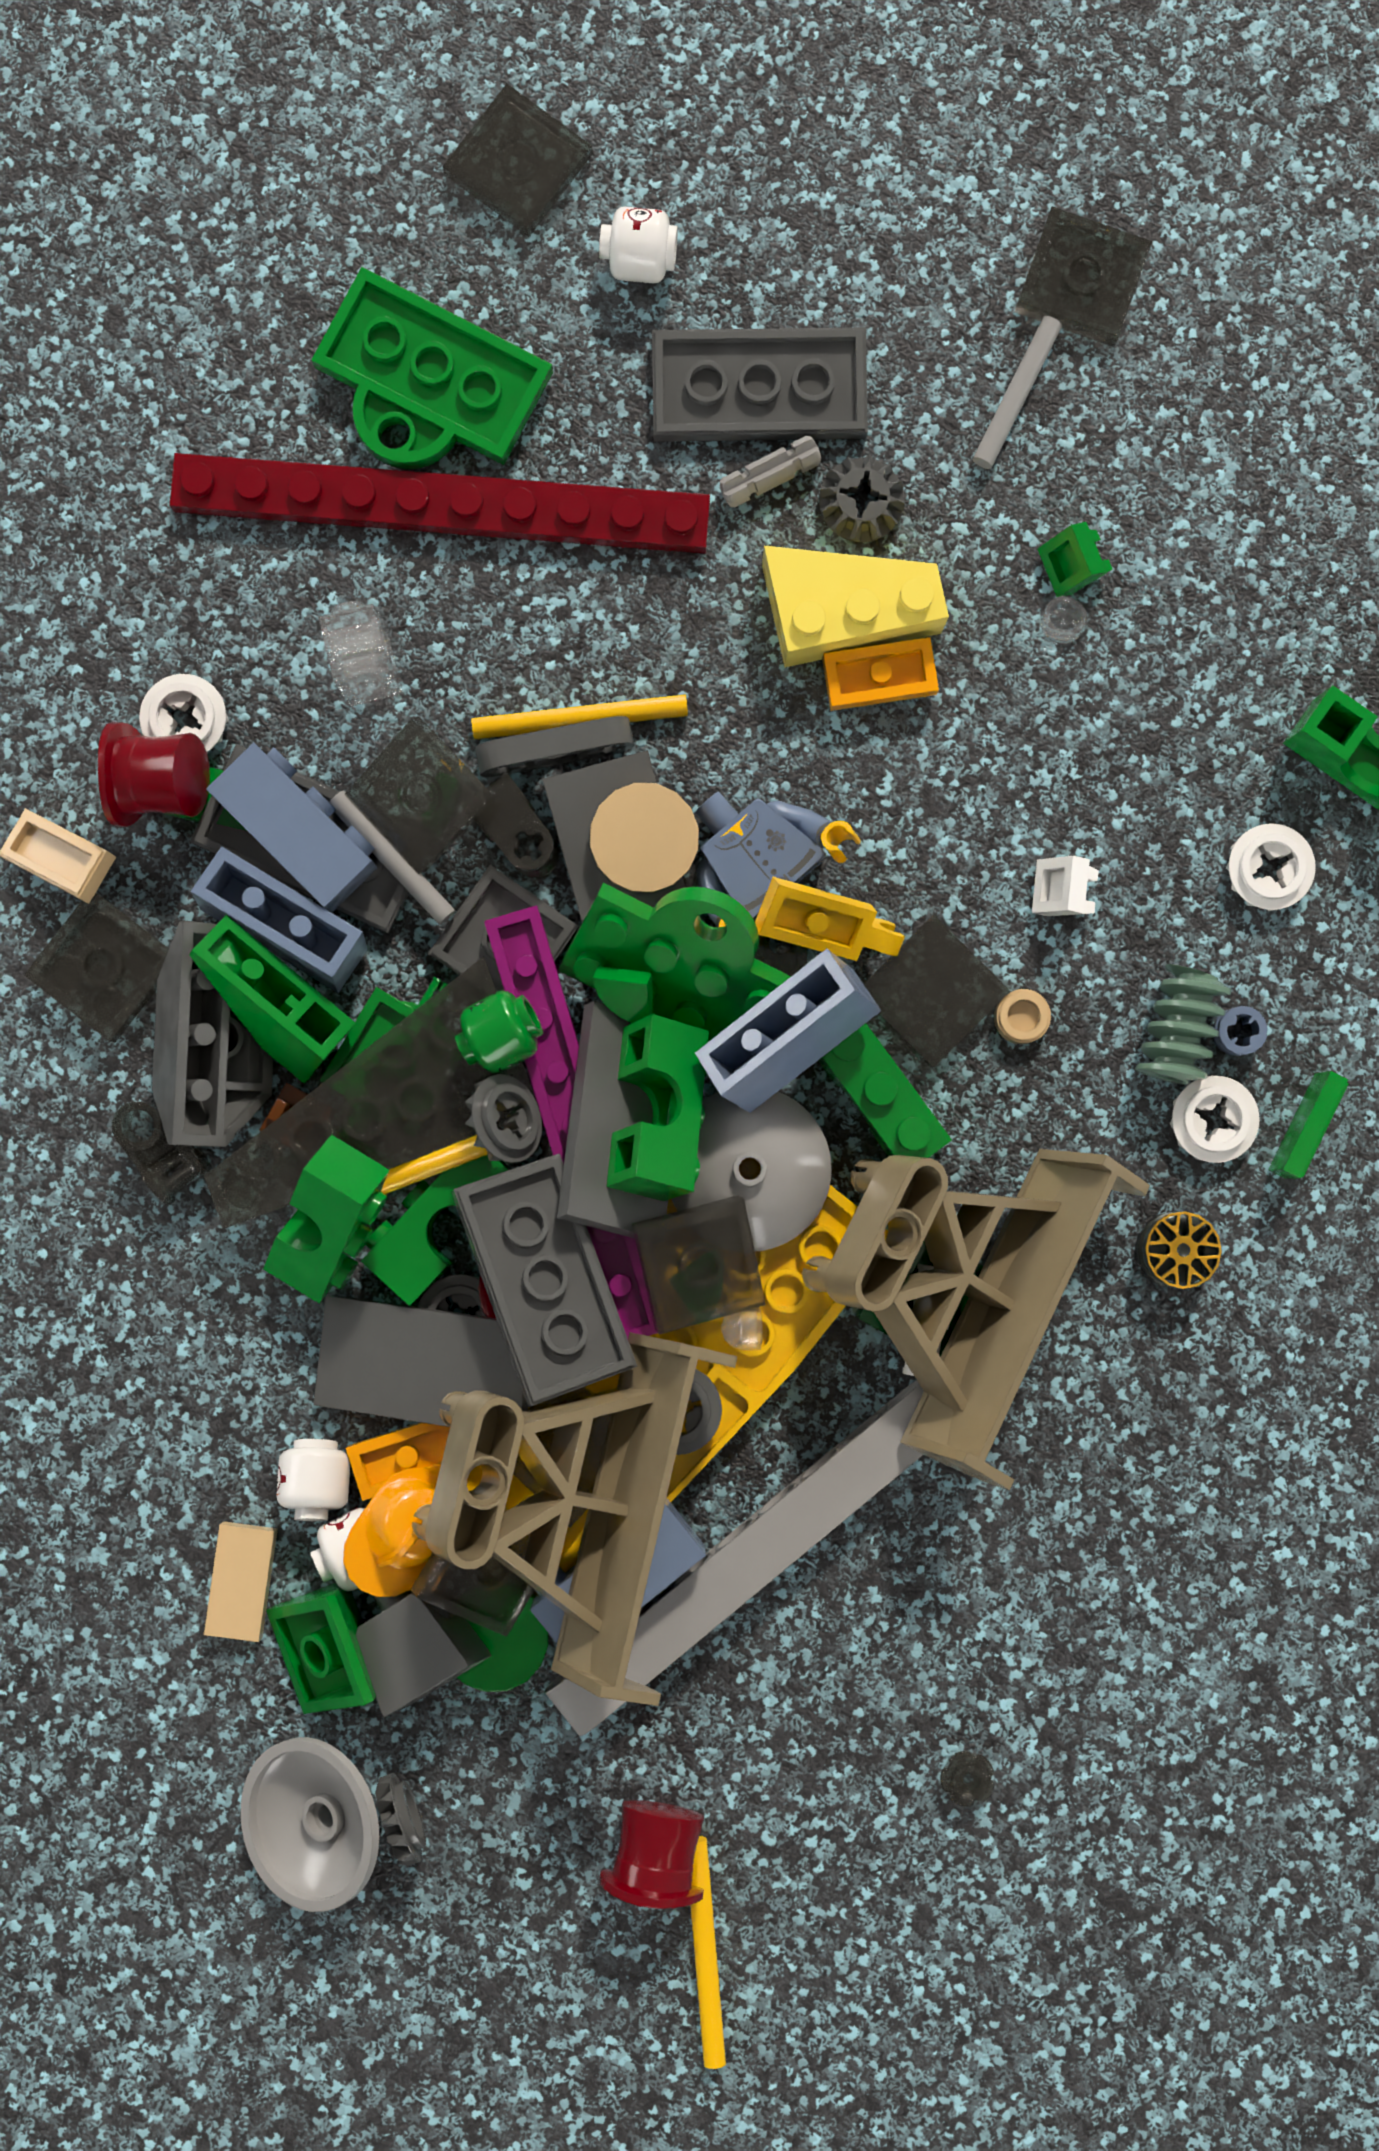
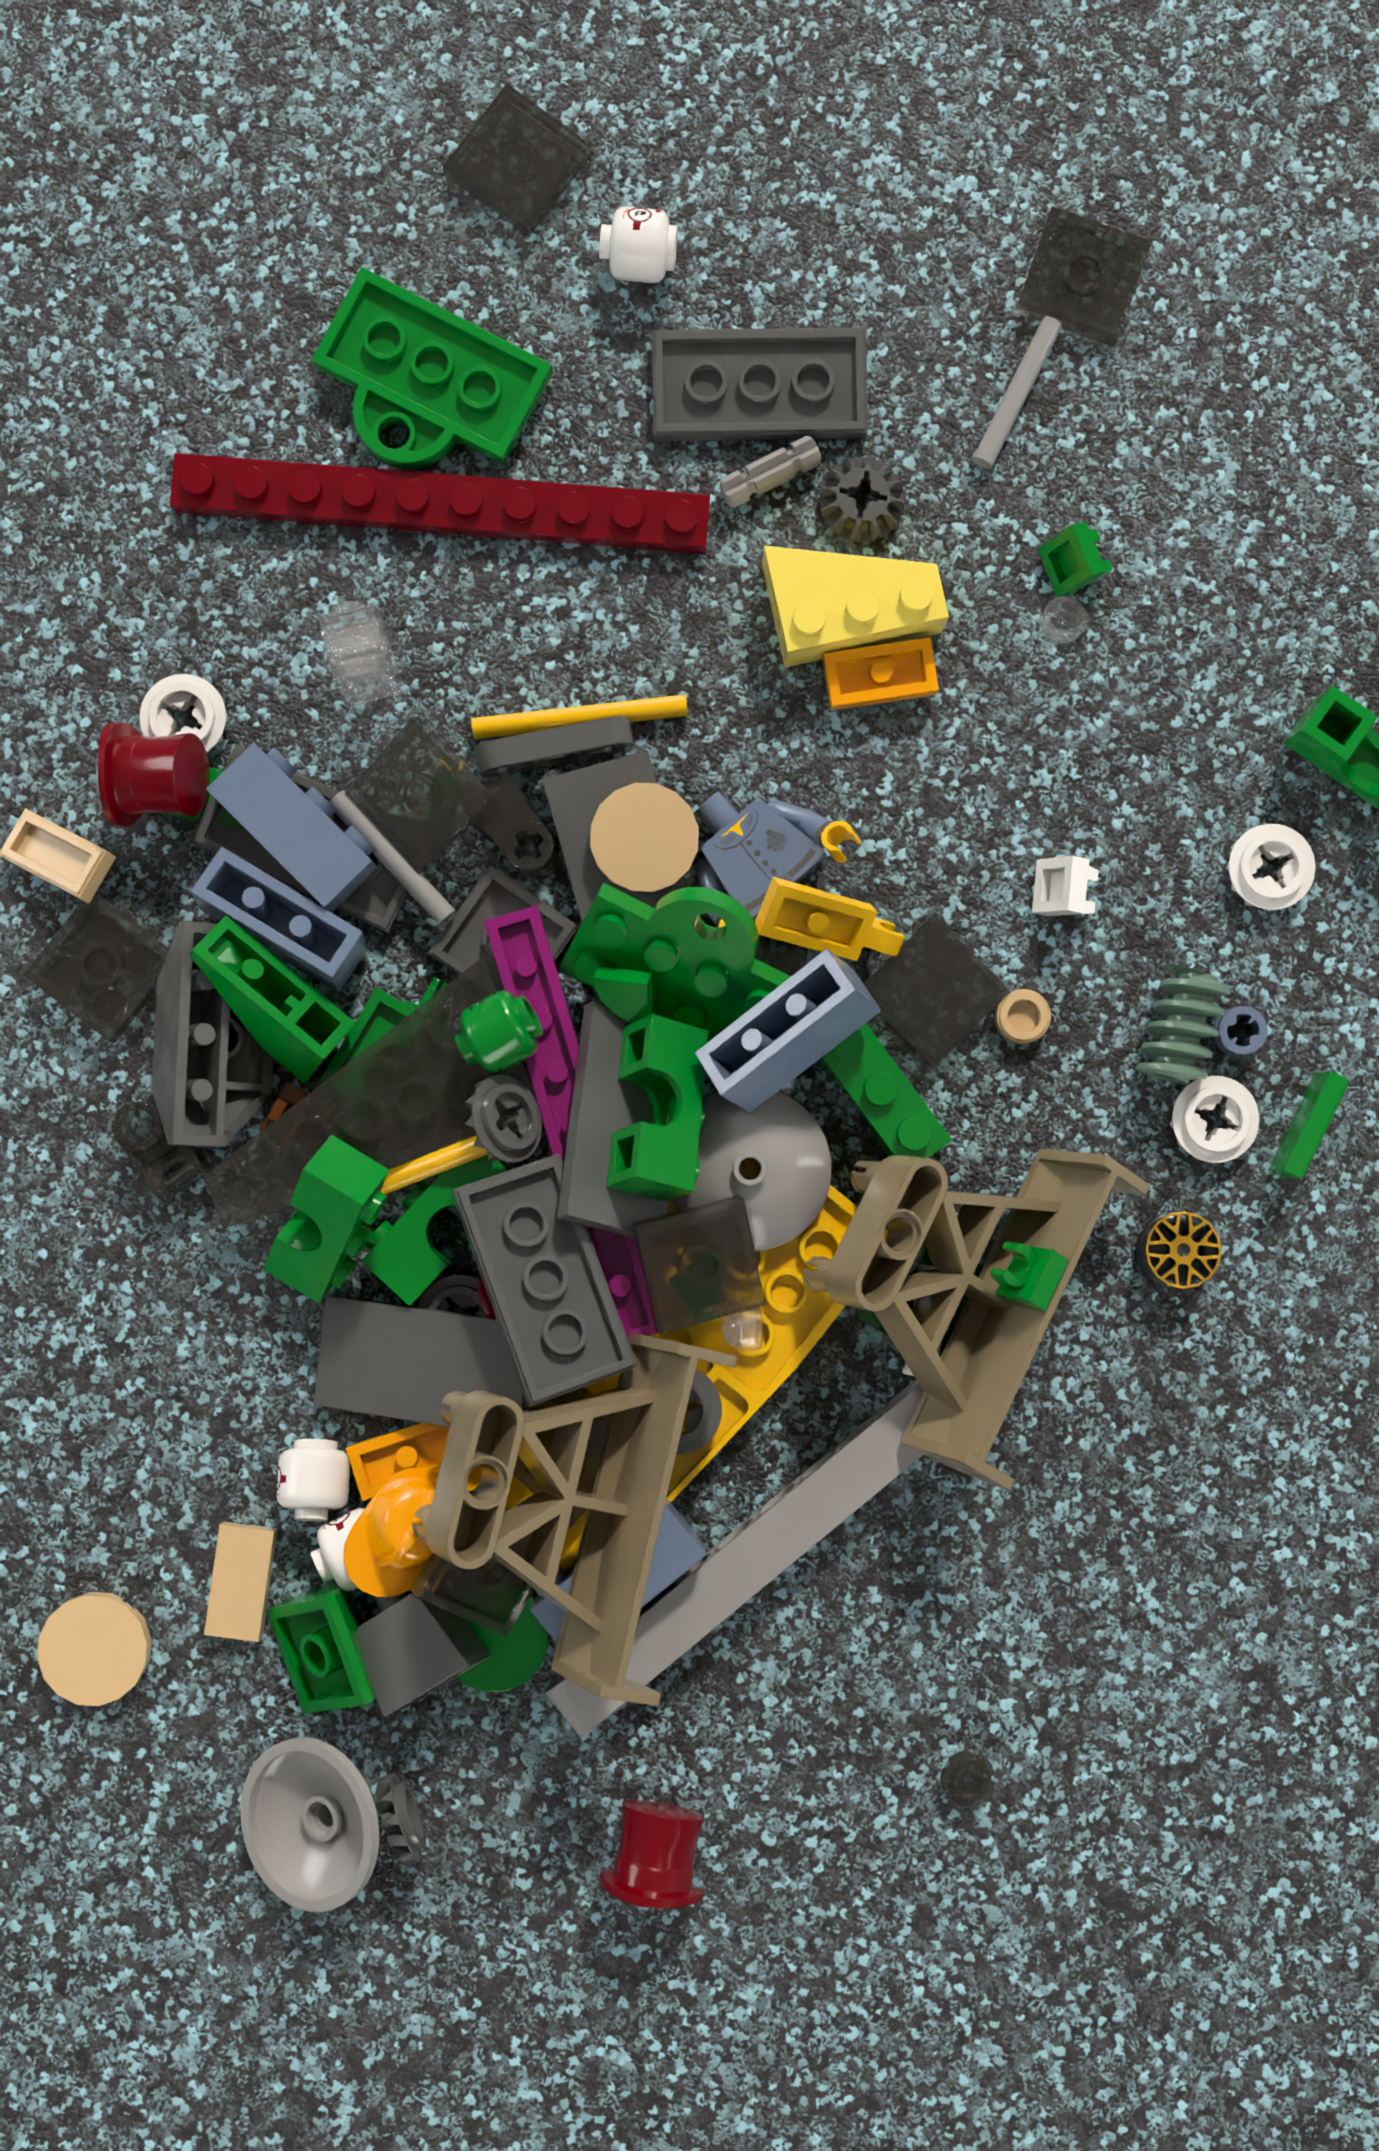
(94, 1649): none -> tan tile
(706, 1963): yellow bar -> none
(1030, 1275): none -> green tile

